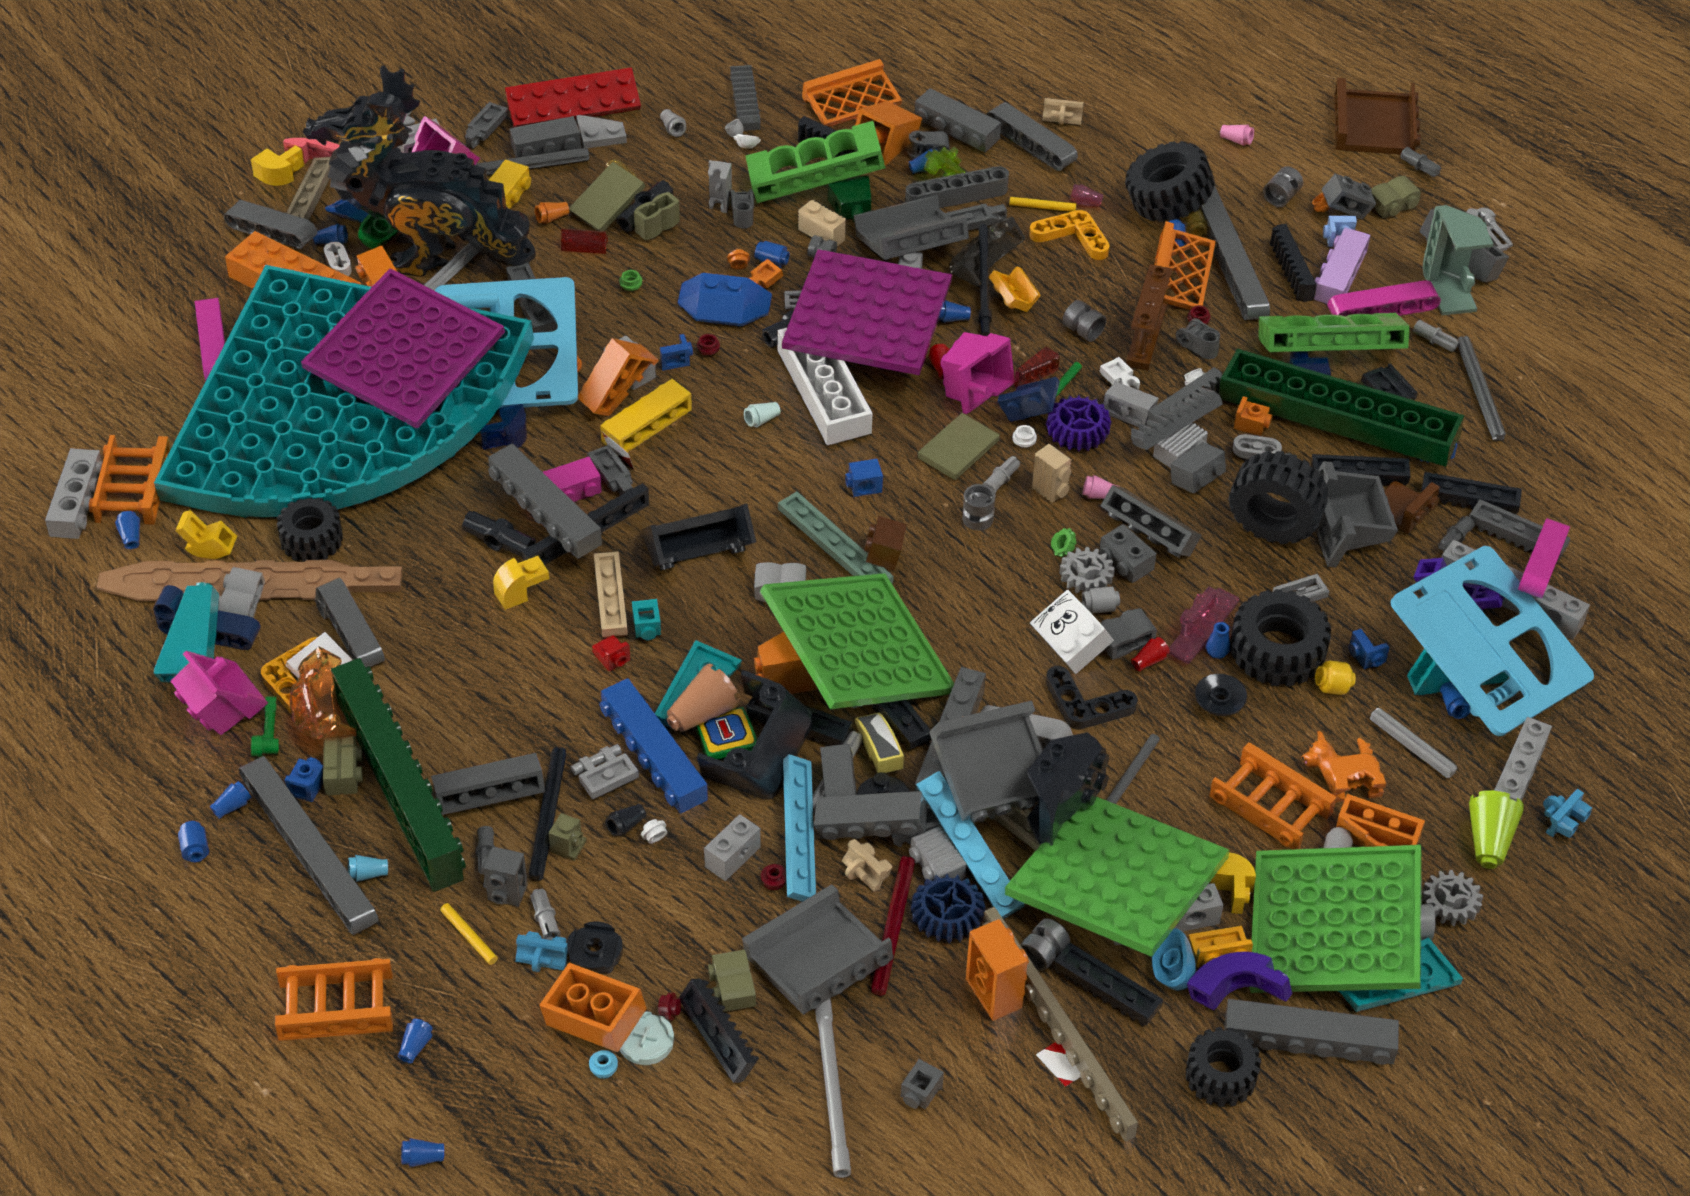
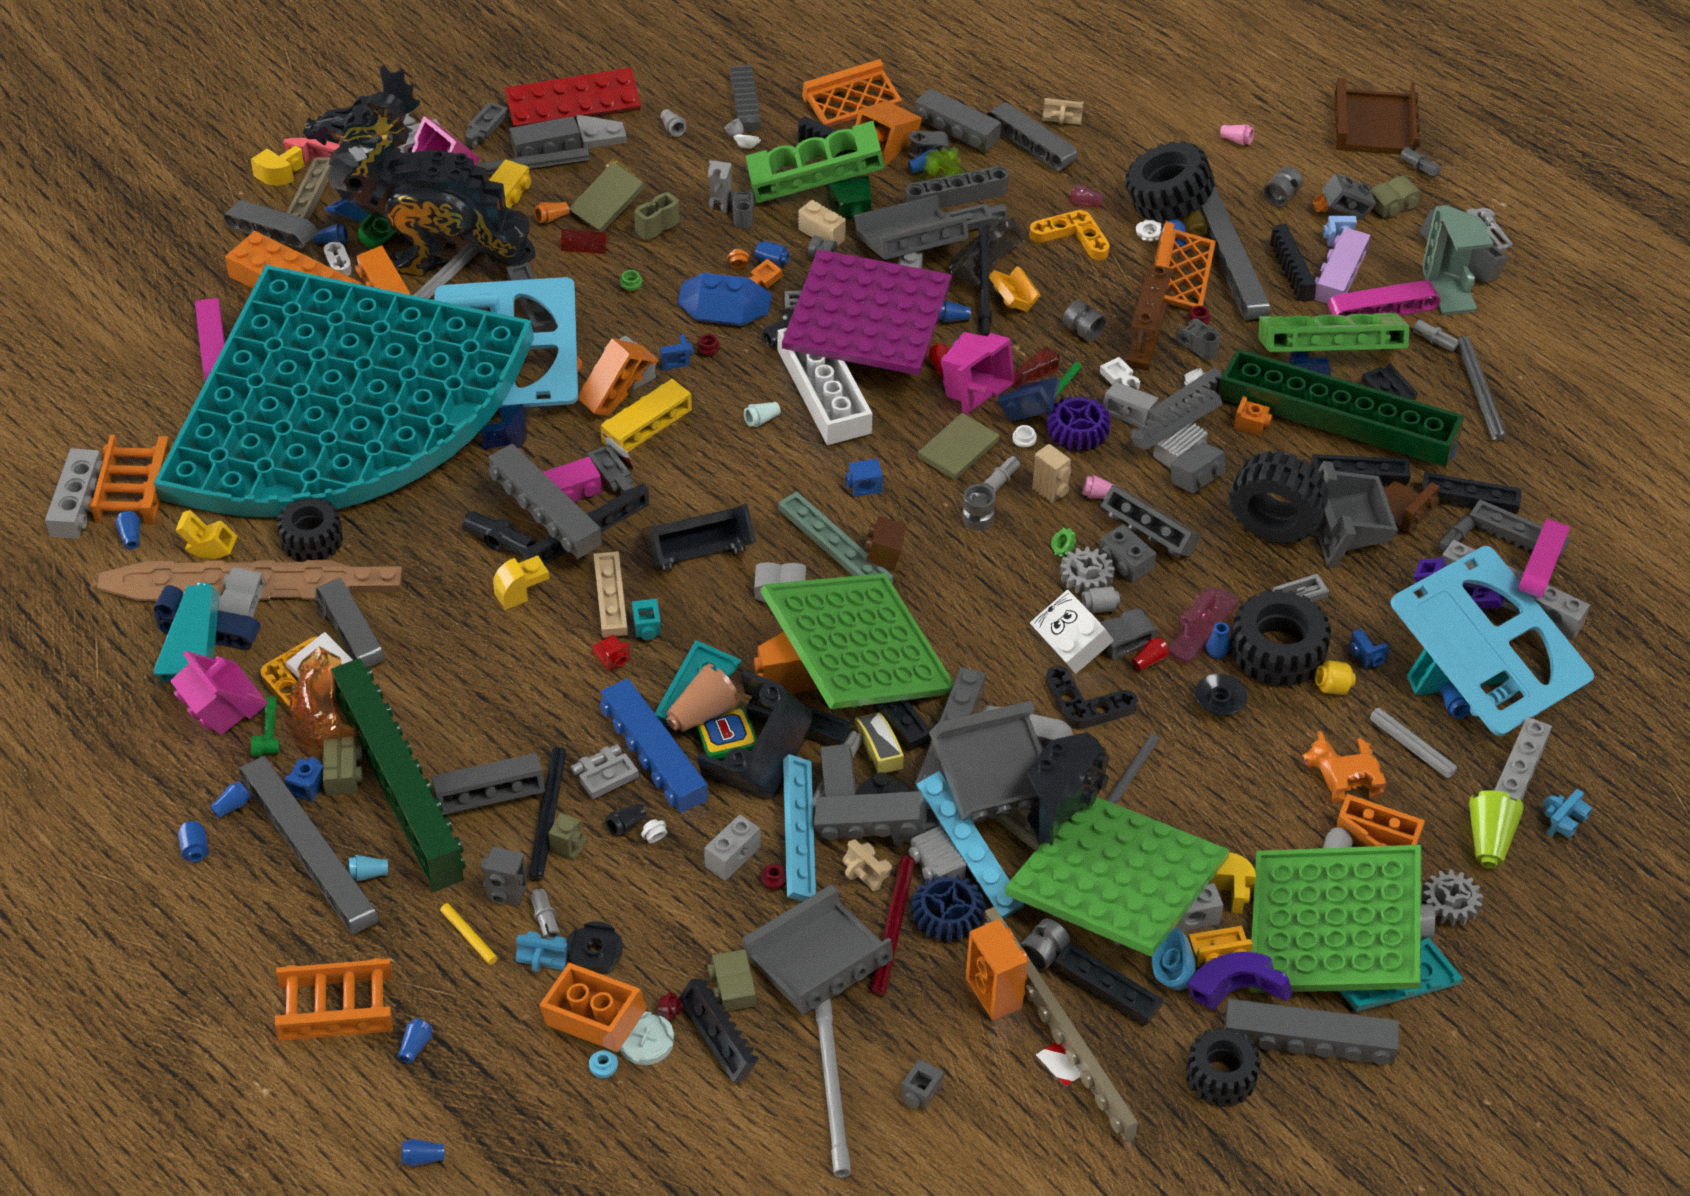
(403, 347): magenta plate -> none
(485, 839): dark grey axle -> none
(626, 218): black piece -> none
(1042, 204): yellow bar -> none
(1149, 230): none -> white animal
(1250, 445): light grey plate -> none
(1285, 779): orange fence -> none

